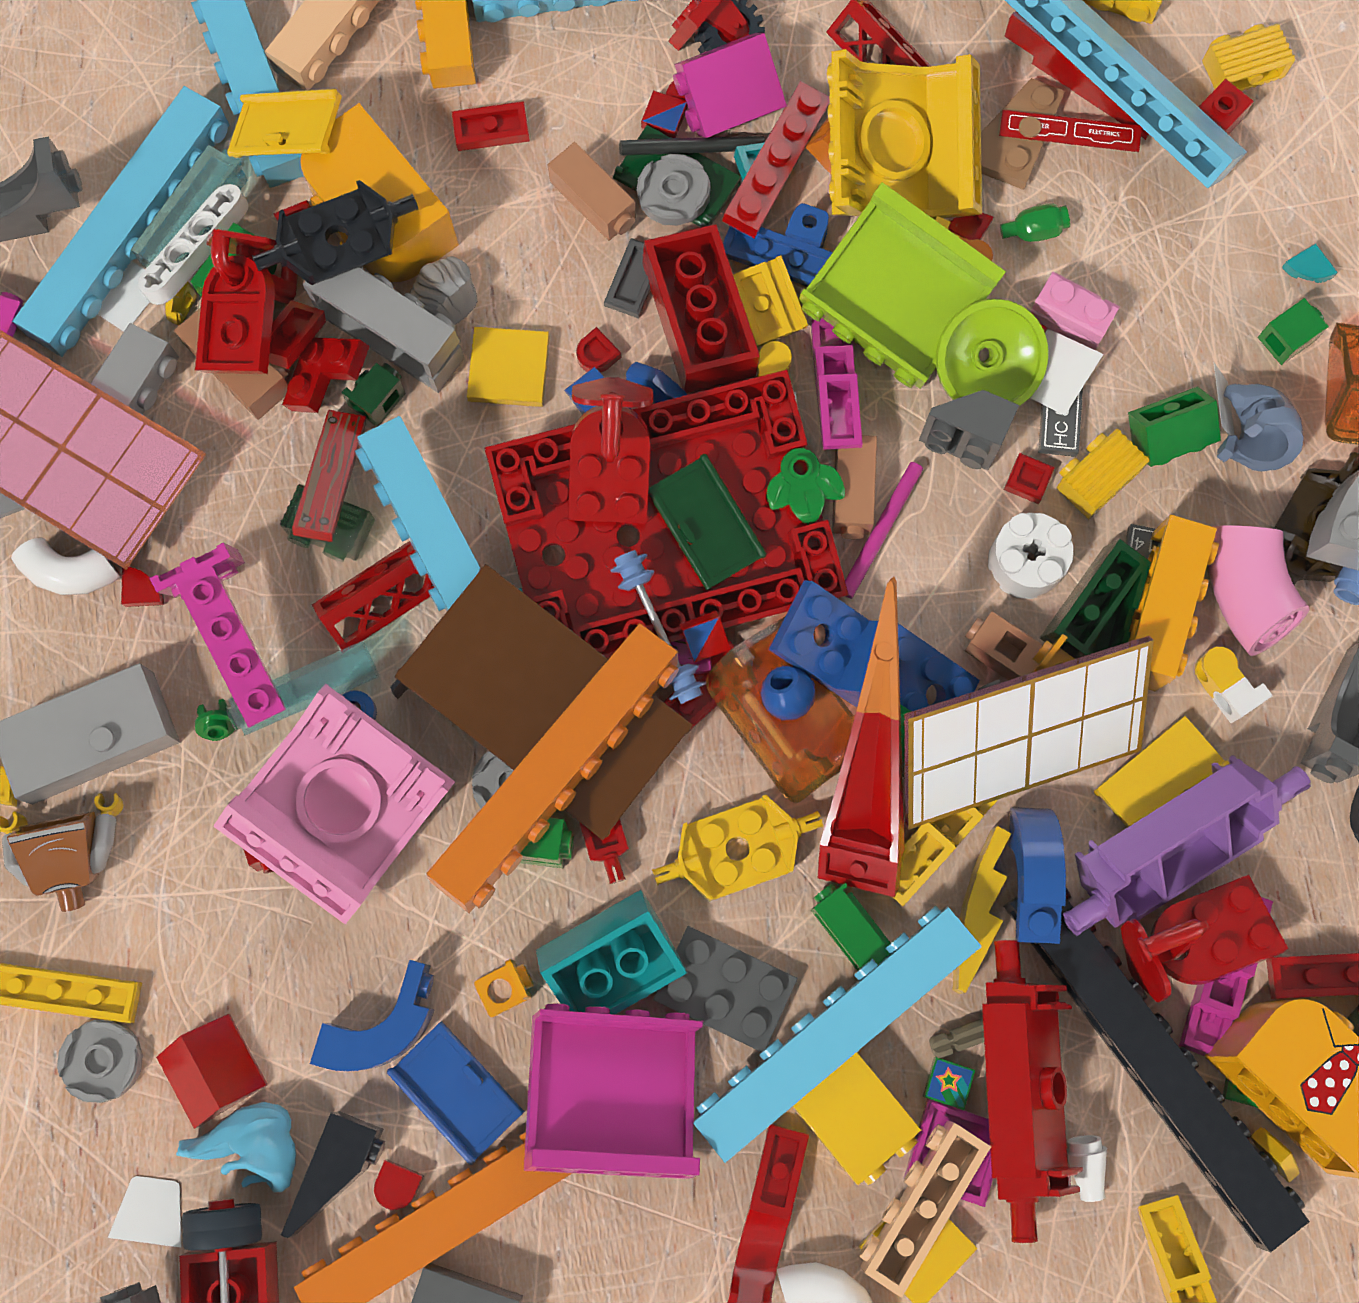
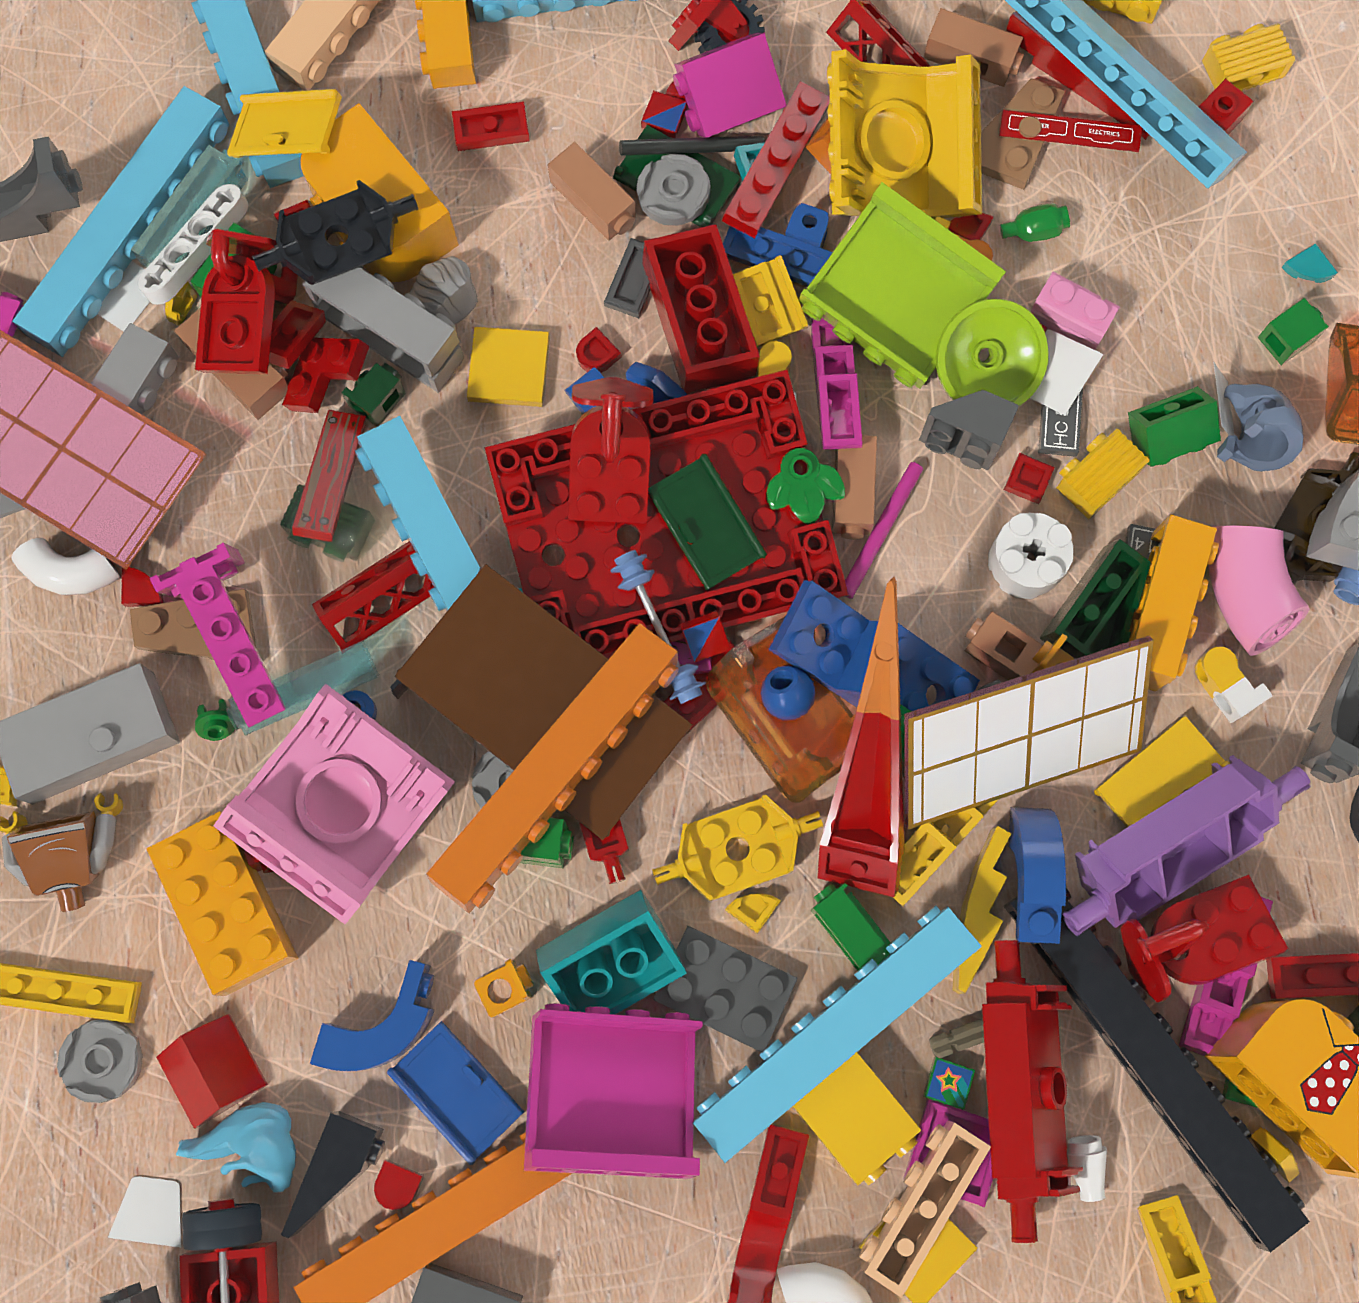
(172, 630): none -> medium nougat wing
(221, 907): none -> light orange brick
(753, 909): none -> yellow tile
(991, 47): none -> nougat brick

